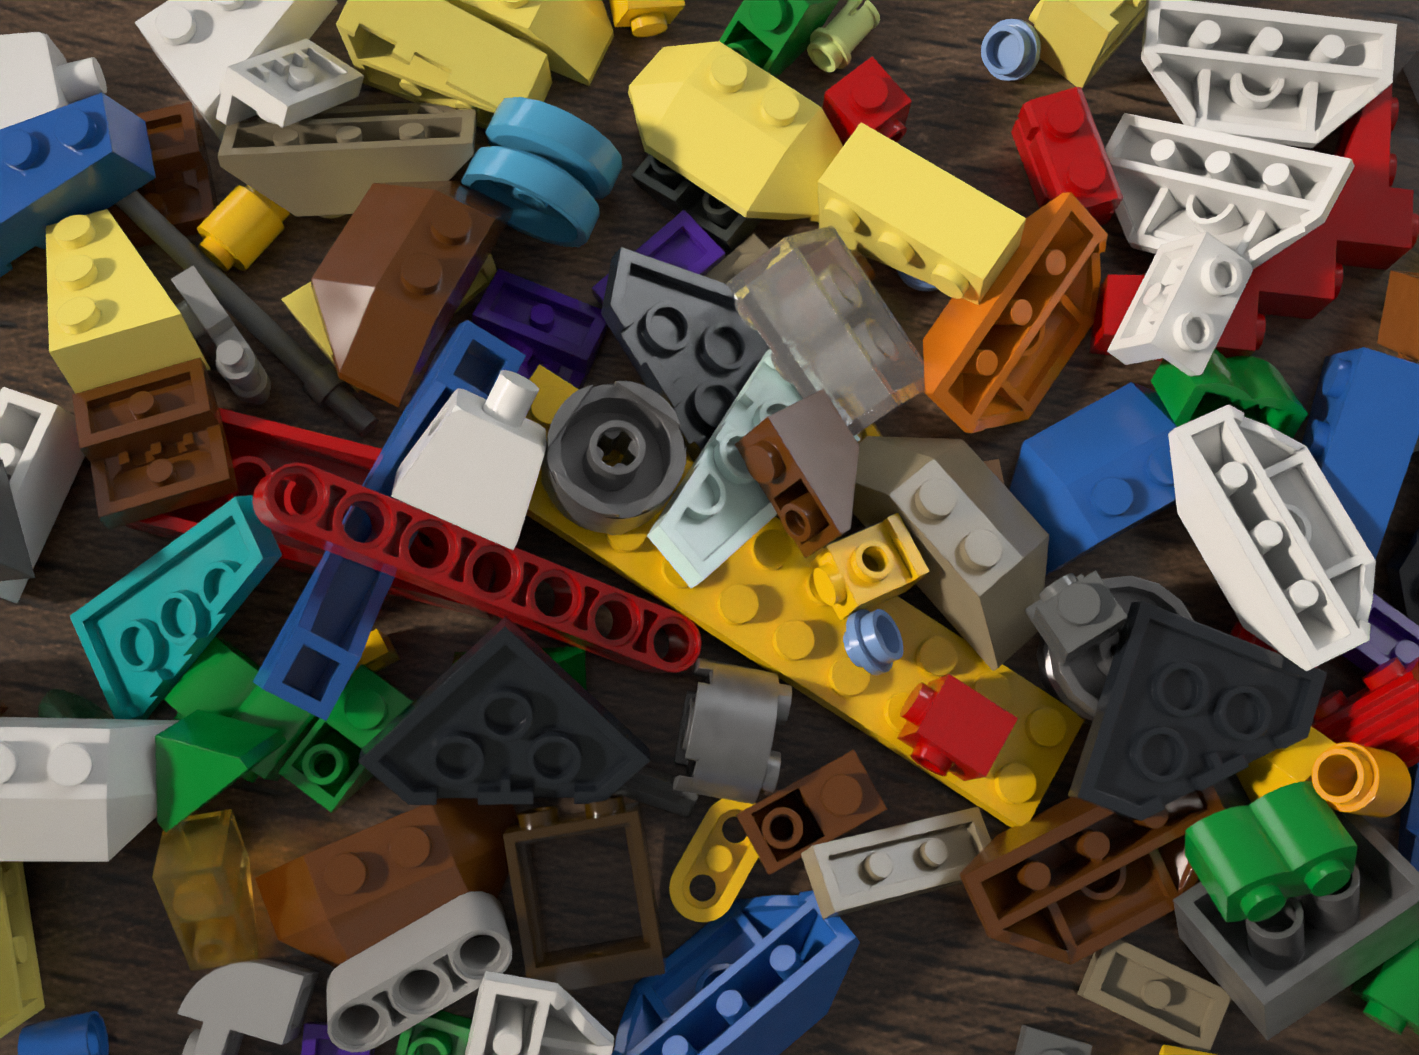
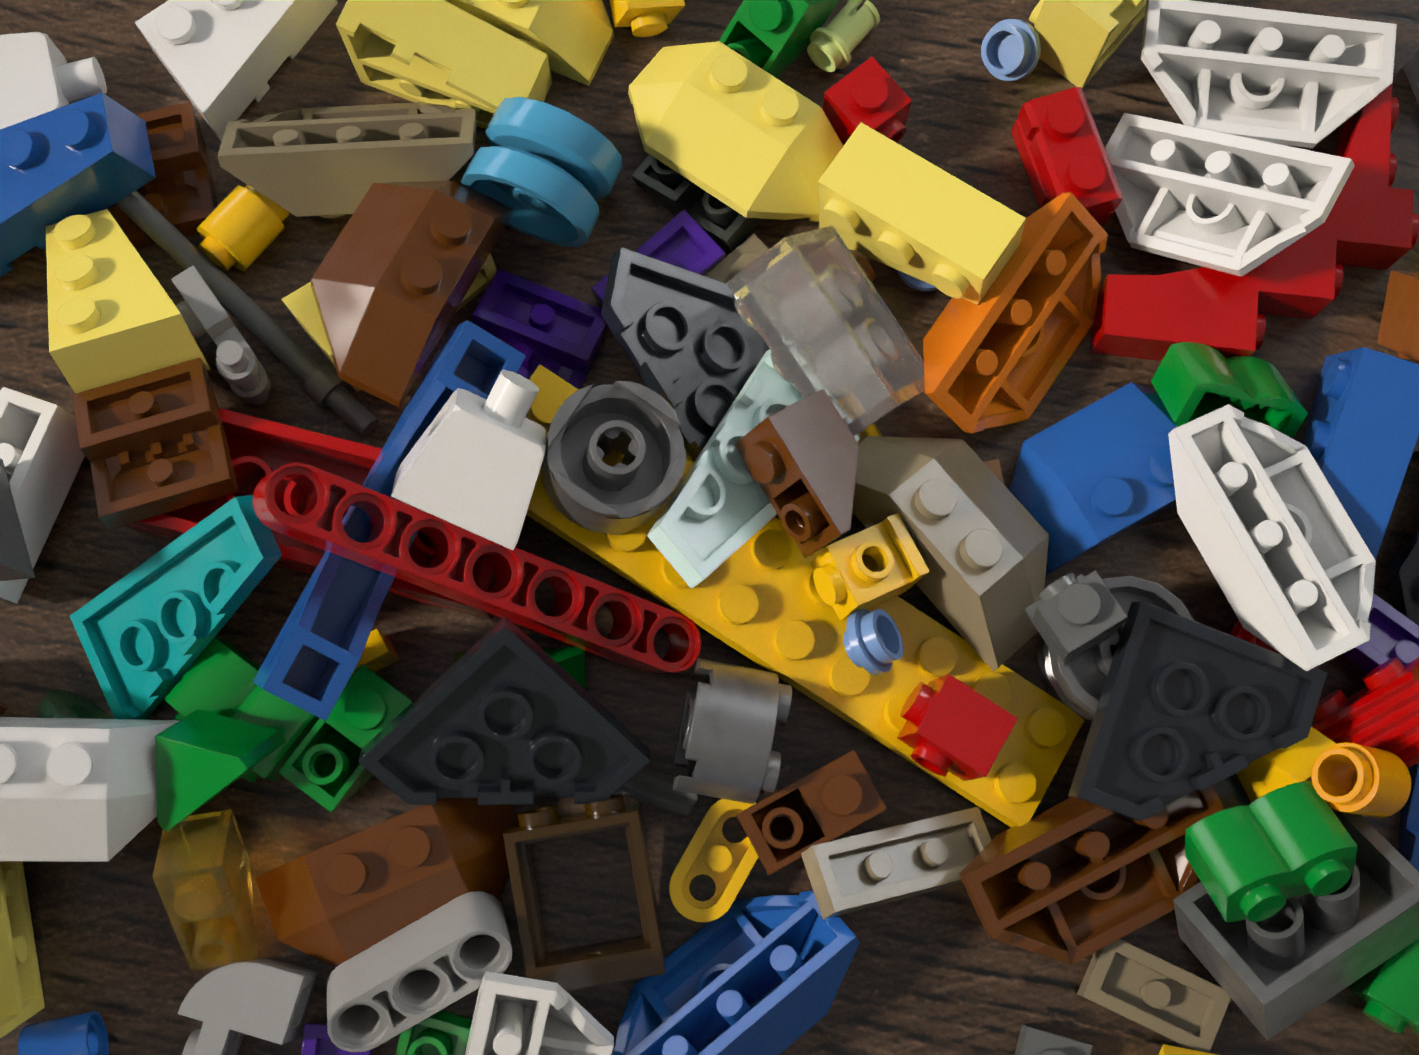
(286, 85): white bracket -> none
(1182, 304): white bracket -> none

